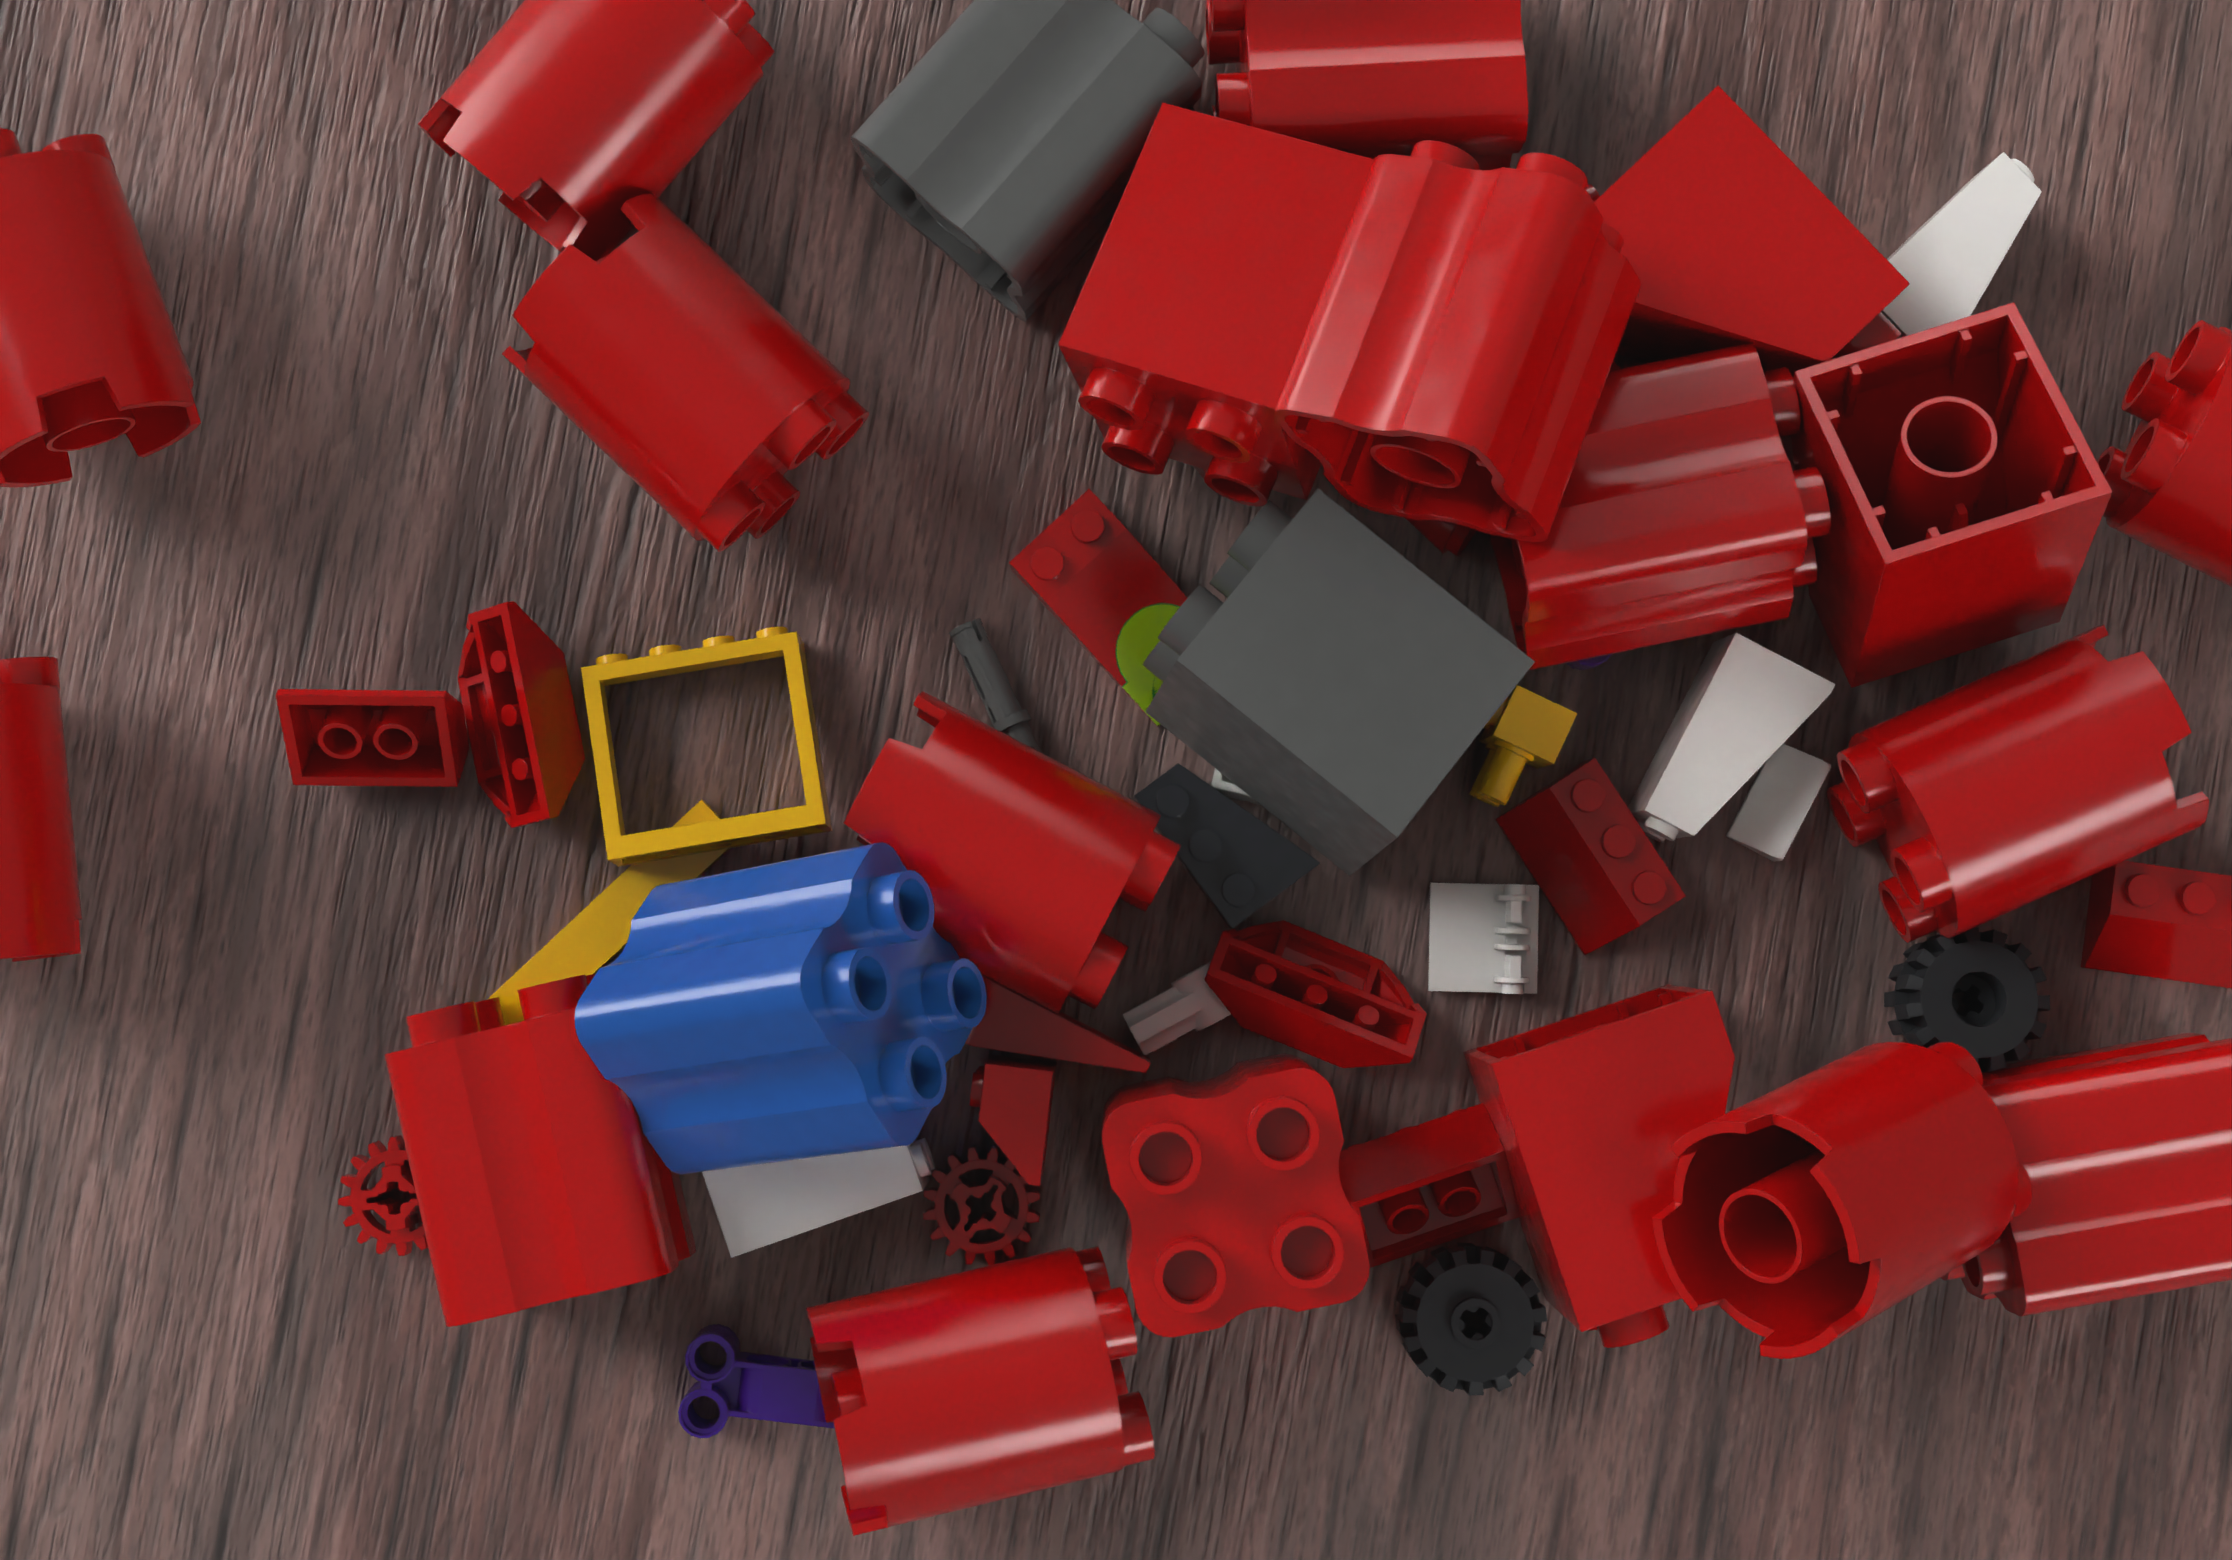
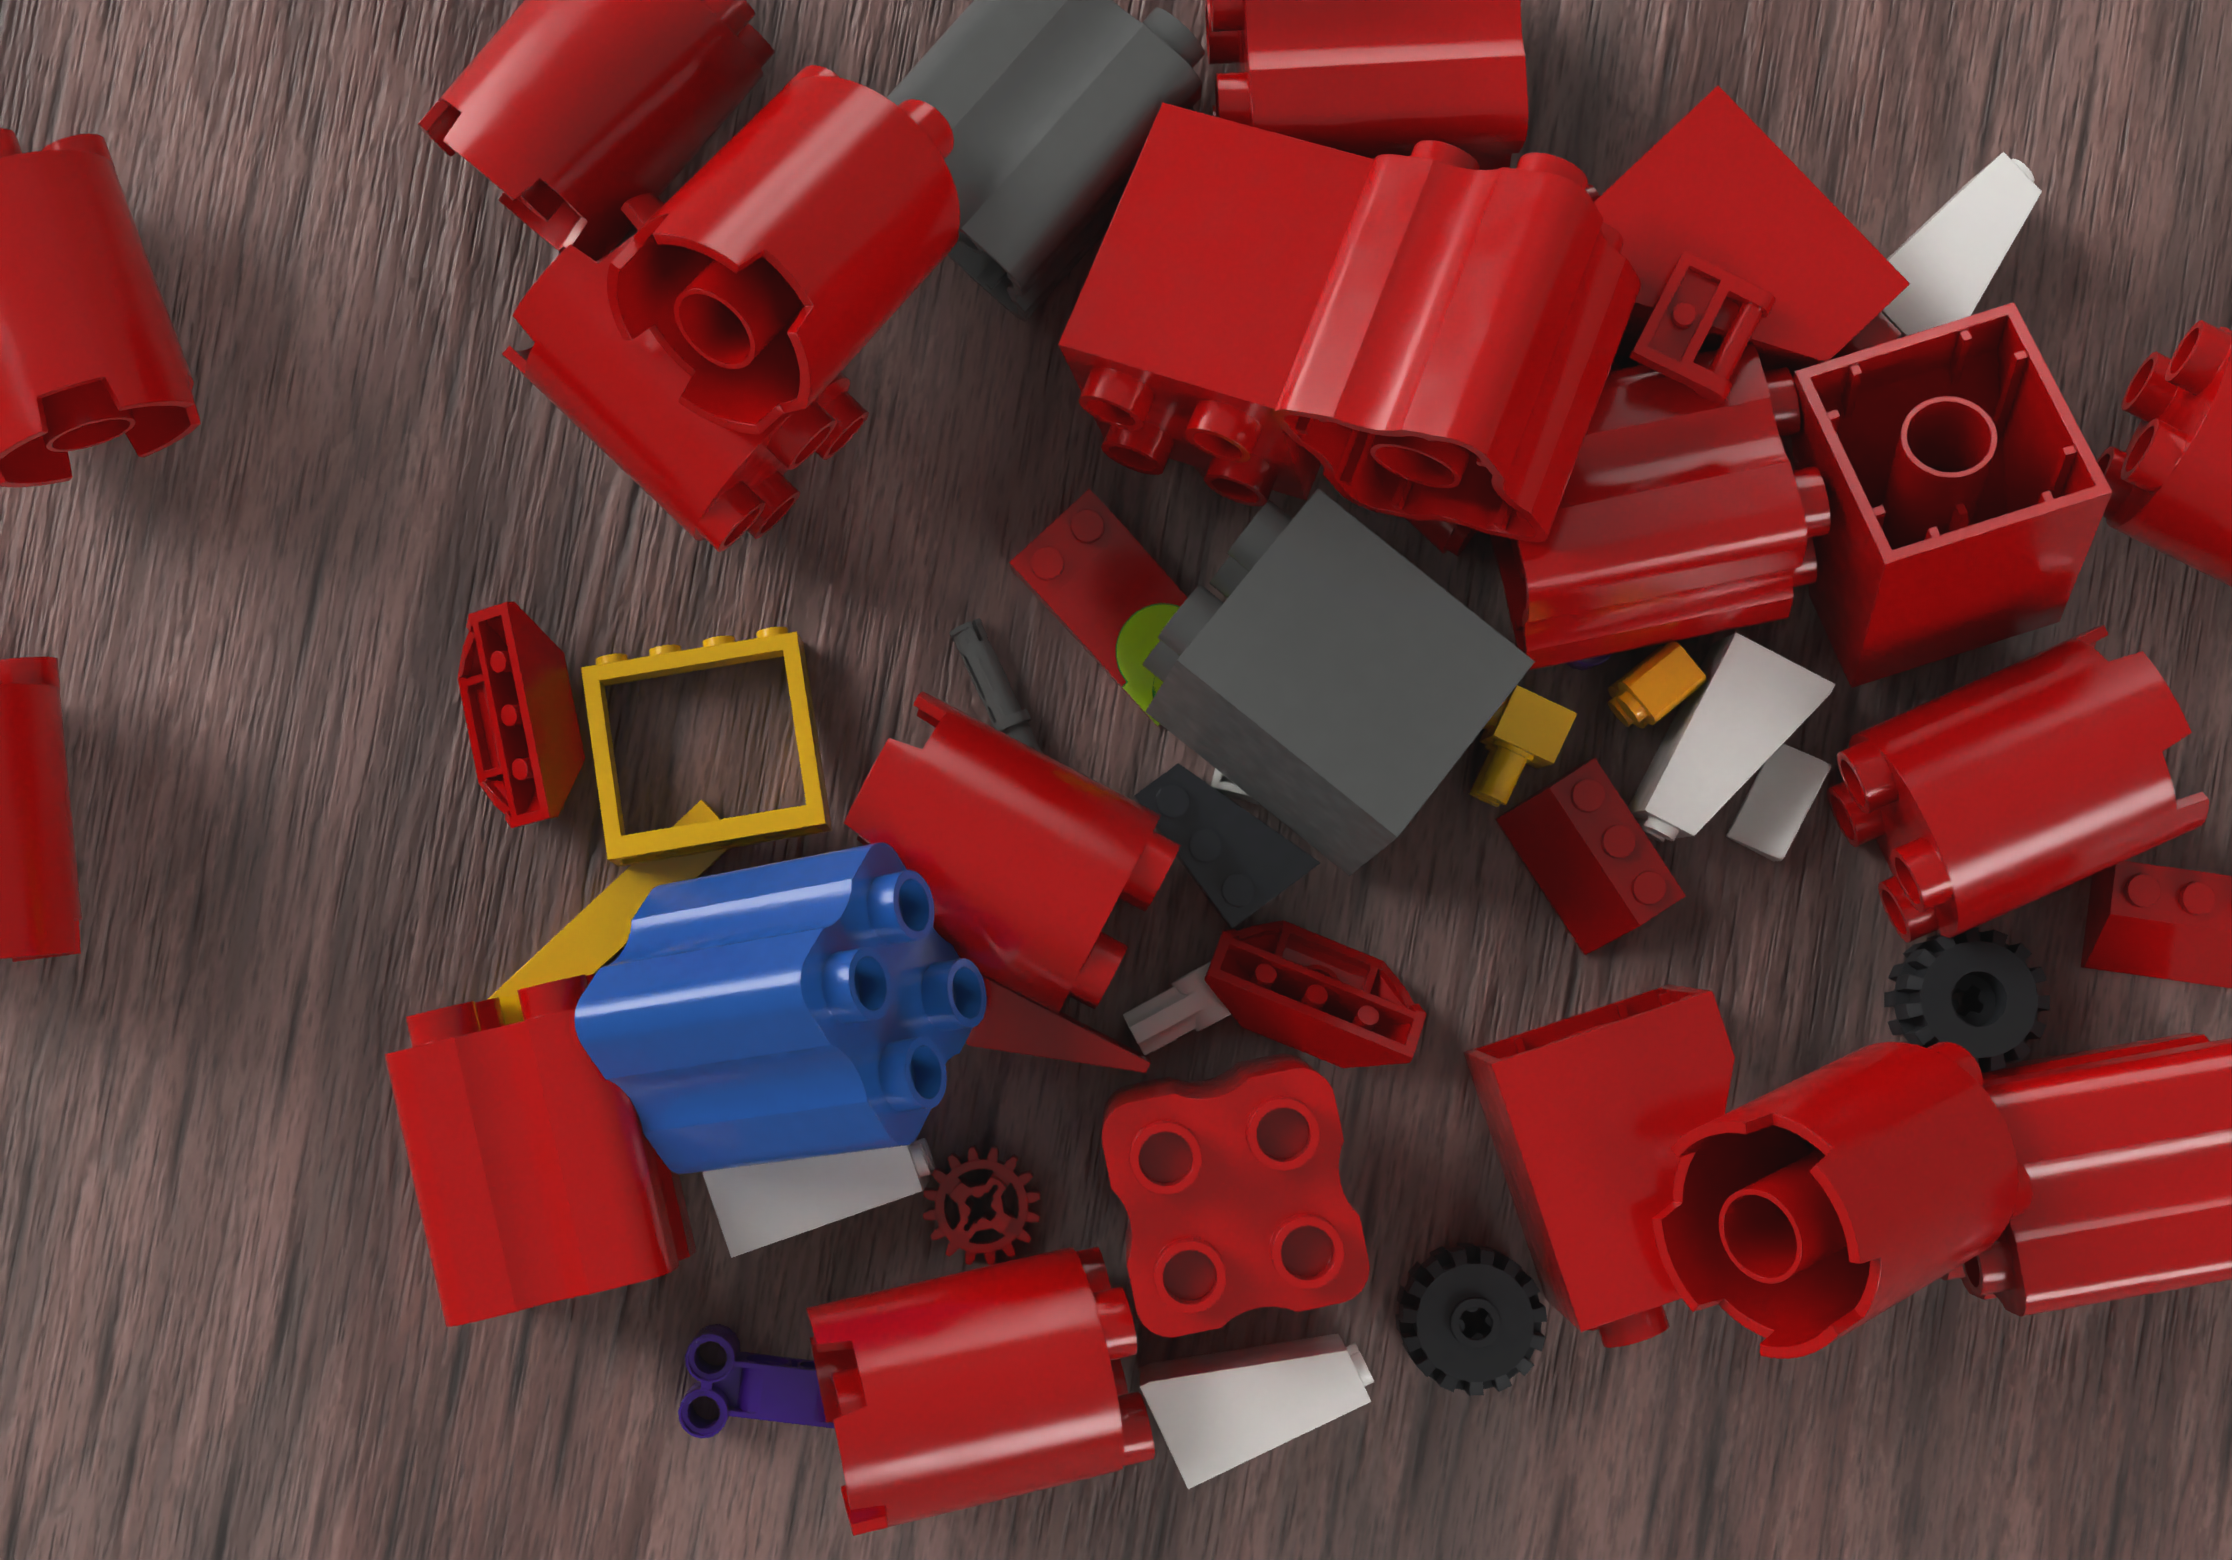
(373, 737): red slope -> none
(399, 1217): red gear -> none
(791, 247): none -> red brick
(1016, 1109): red slope -> none
(1250, 1399): none -> white slope
(1428, 1184): red slope -> none
(1483, 938): white hinge -> none
(1655, 686): none -> light orange brick
(1685, 317): none -> red plate

